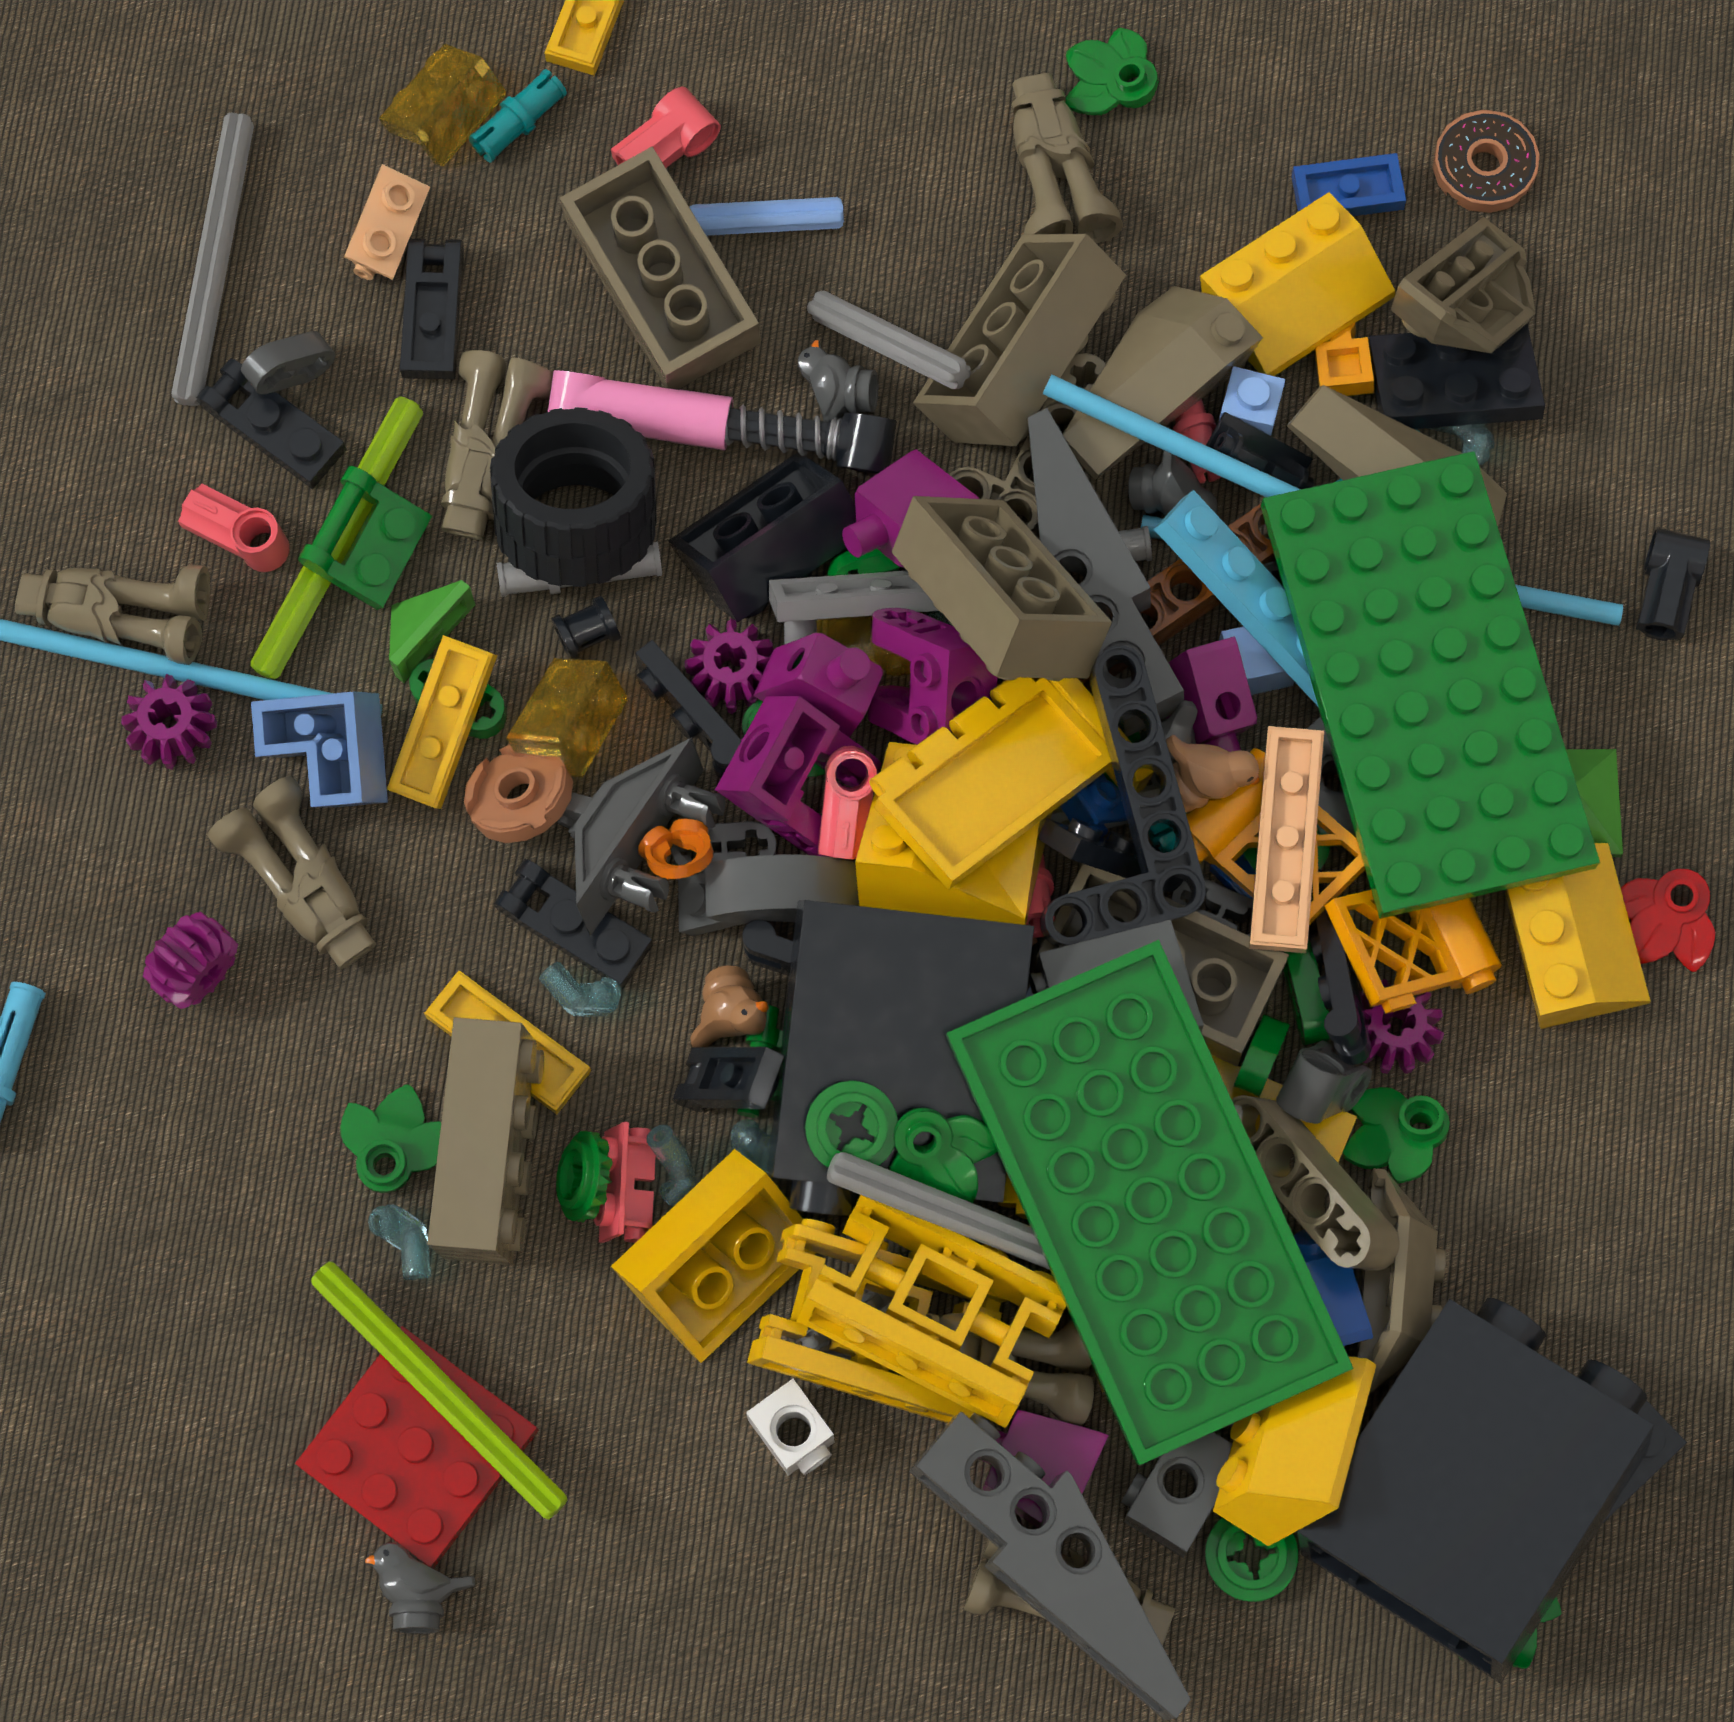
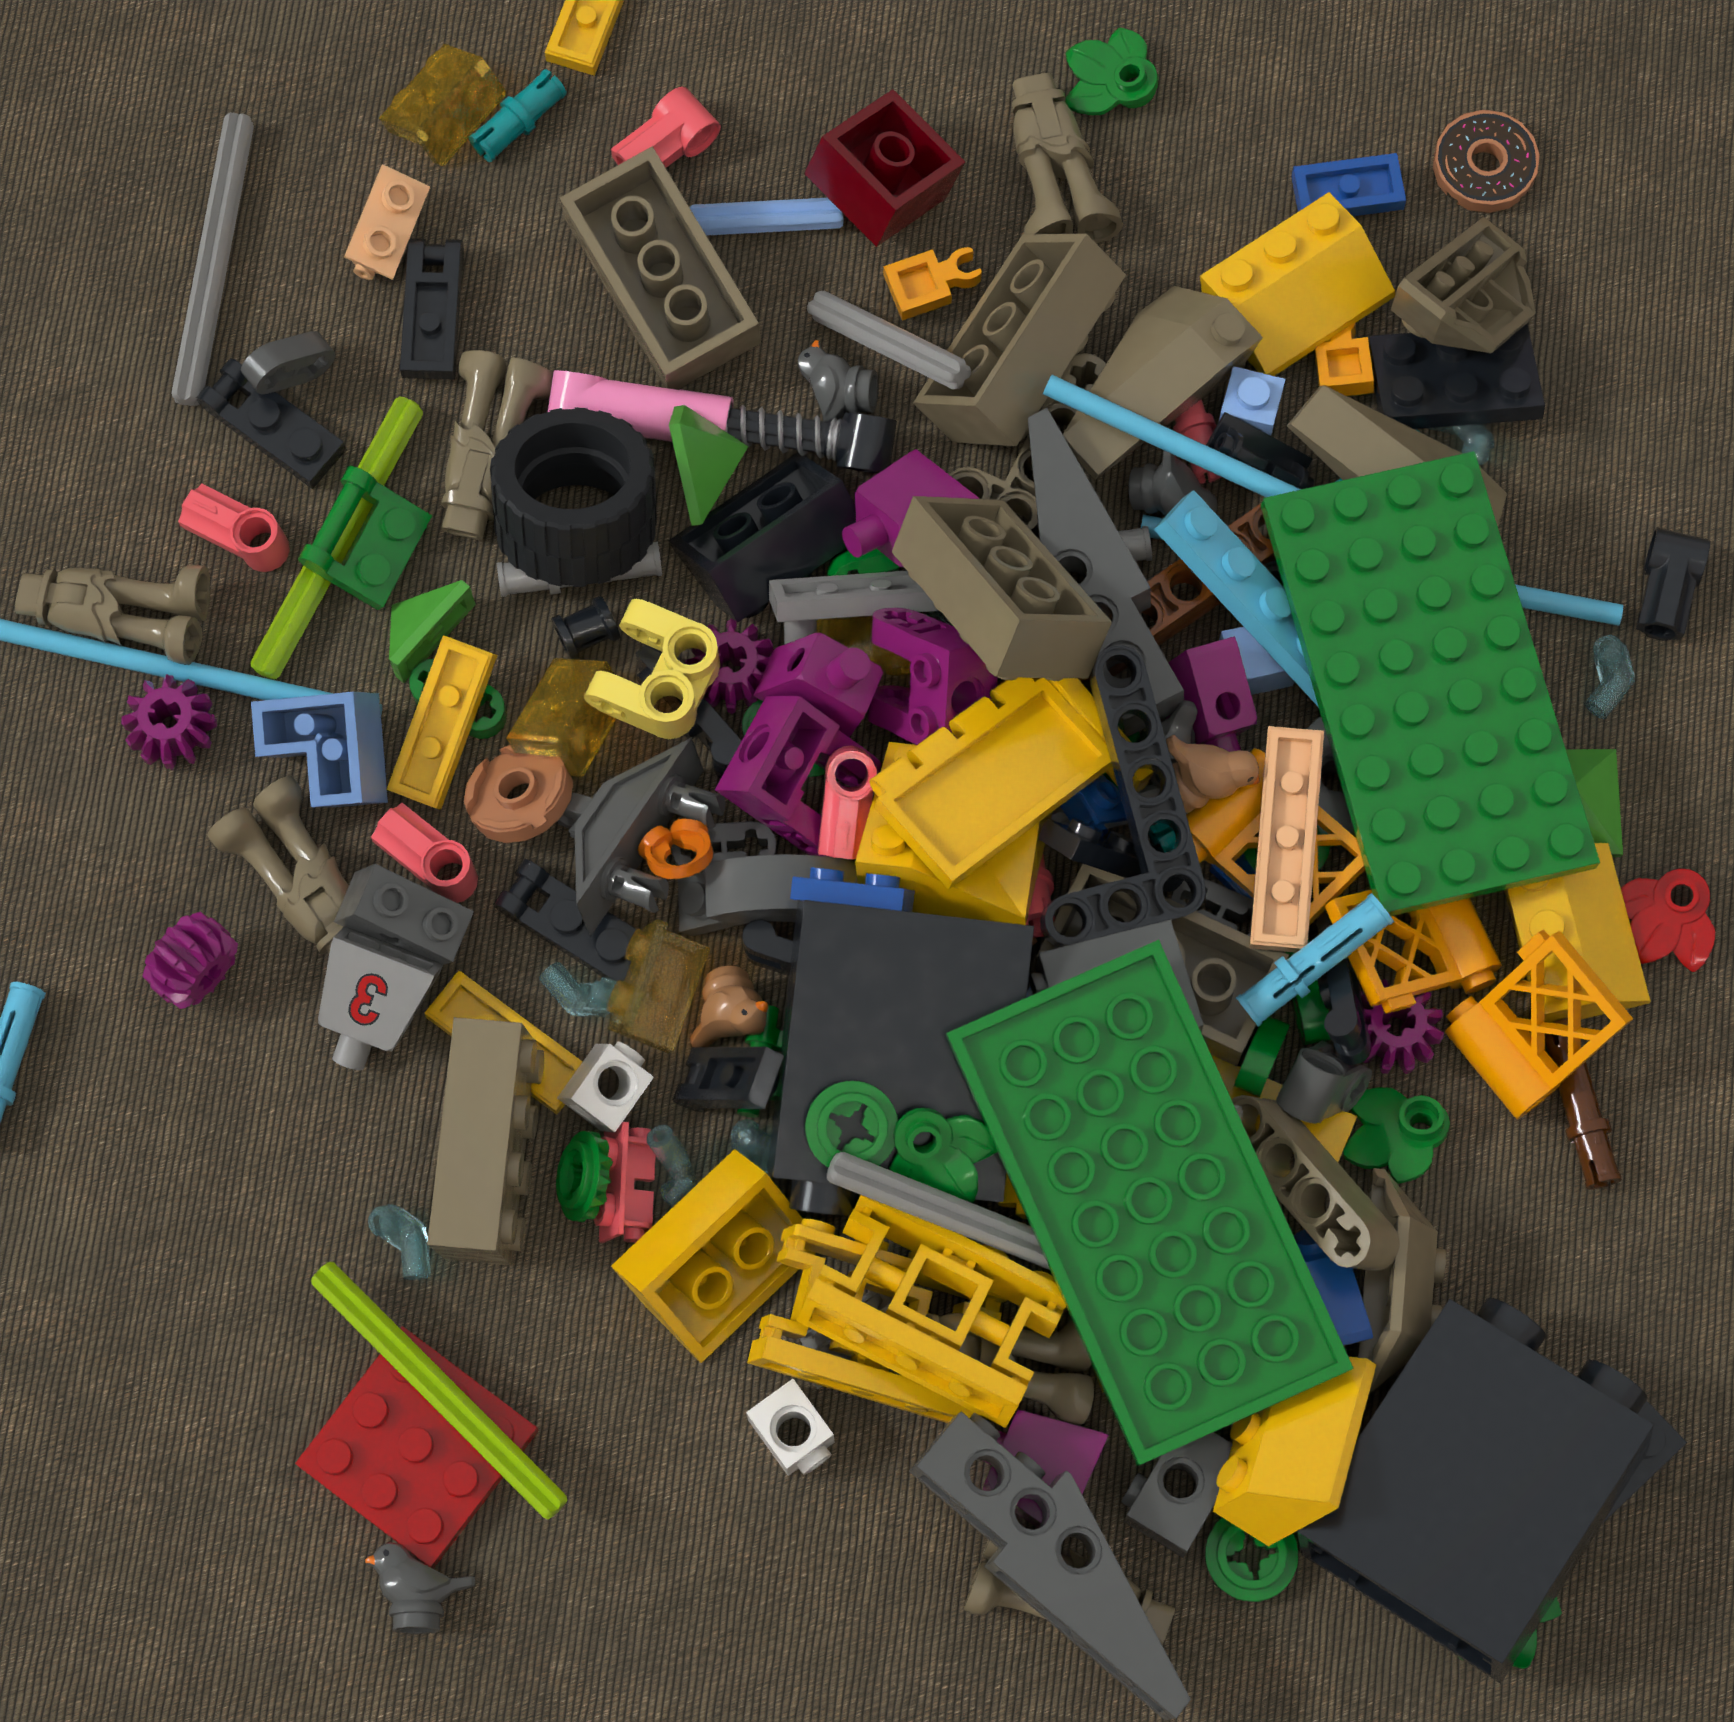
(371, 994): none -> light grey torso
(392, 1131): green plate -> none
(403, 914): none -> dark grey brick
(425, 852): none -> coral piece
(583, 1093): none -> white brick
(657, 986): none -> clear yellow bracket
(670, 677): none -> light yellow piece
(704, 459): none -> bright green slope
(877, 892): none -> blue plate
(884, 167): none -> dark red brick
(924, 284): none -> light orange plate
(1314, 959): none -> medium azure pin
(1500, 1042): none -> light orange piece
(1587, 1126): none -> reddish brown pin
(1614, 673): none -> clear light blue arm

